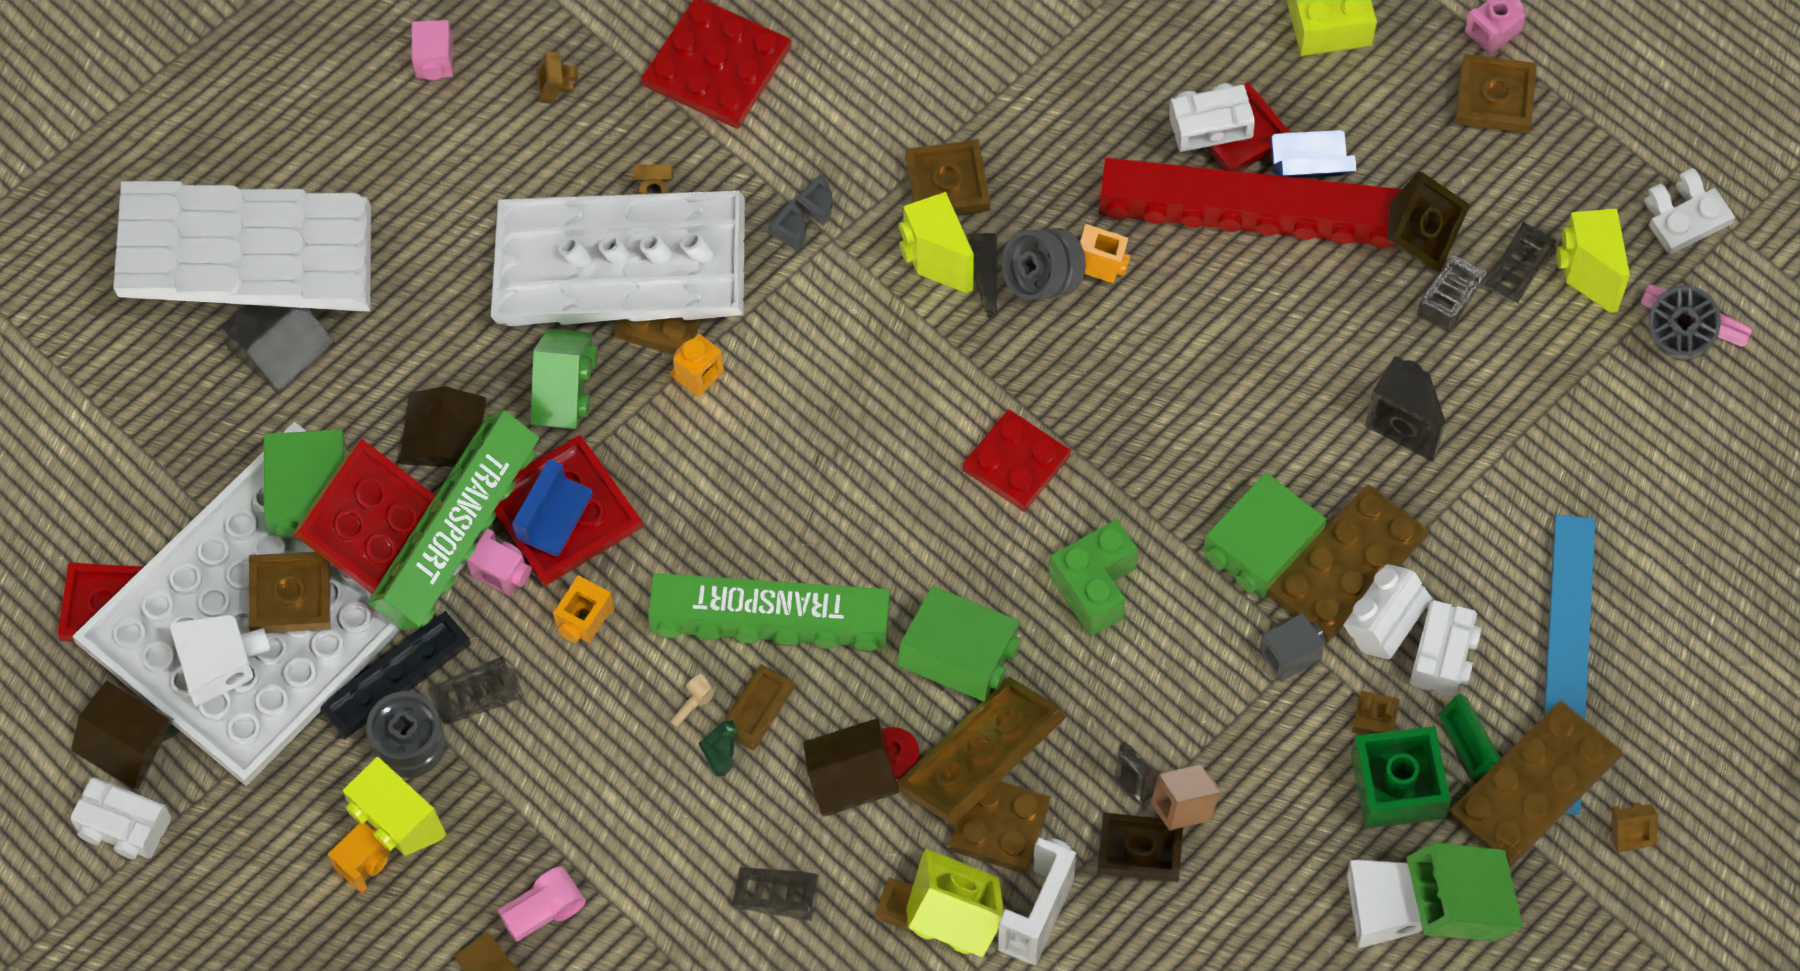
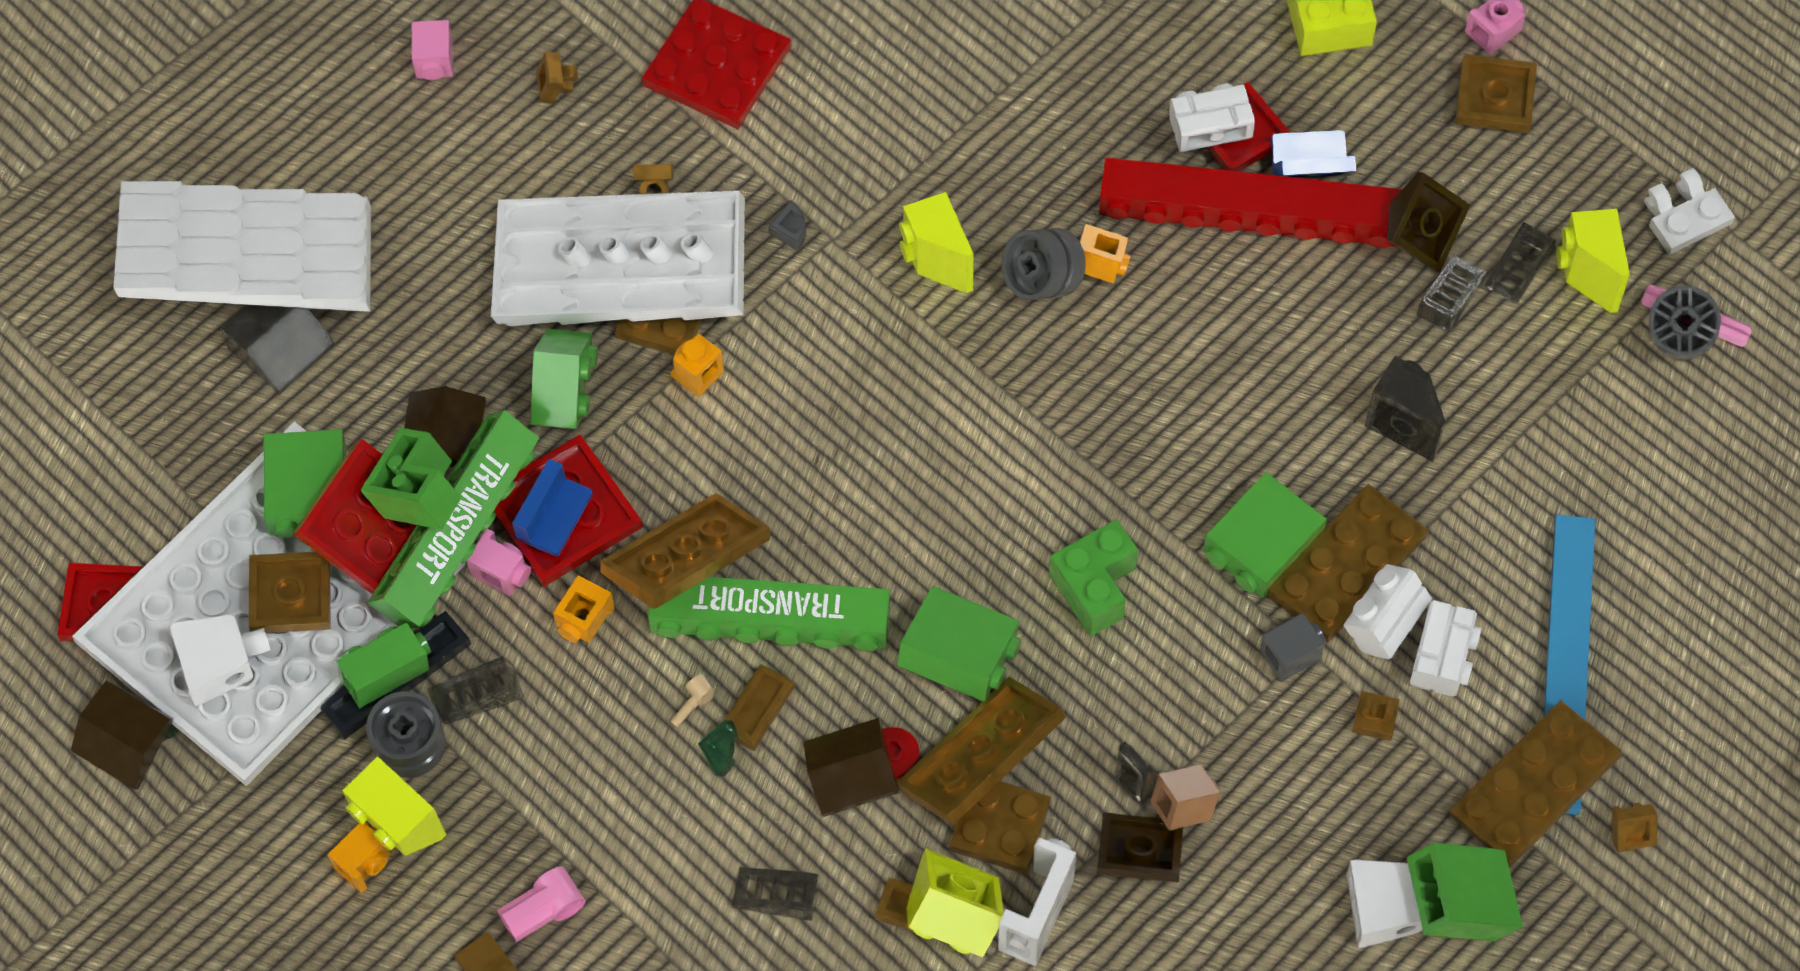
(120, 818): white brick -> none
(383, 663): none -> bright green brick
(411, 483): none -> bright green brick
(685, 550): none -> pearl gold plate
(816, 200): dark grey tile -> none
(950, 169): pearl gold plate -> none
(985, 269): clear smoke slope -> none
(1016, 460): red plate -> none
(1400, 777): green brick -> none
(1469, 736): green tile -> none

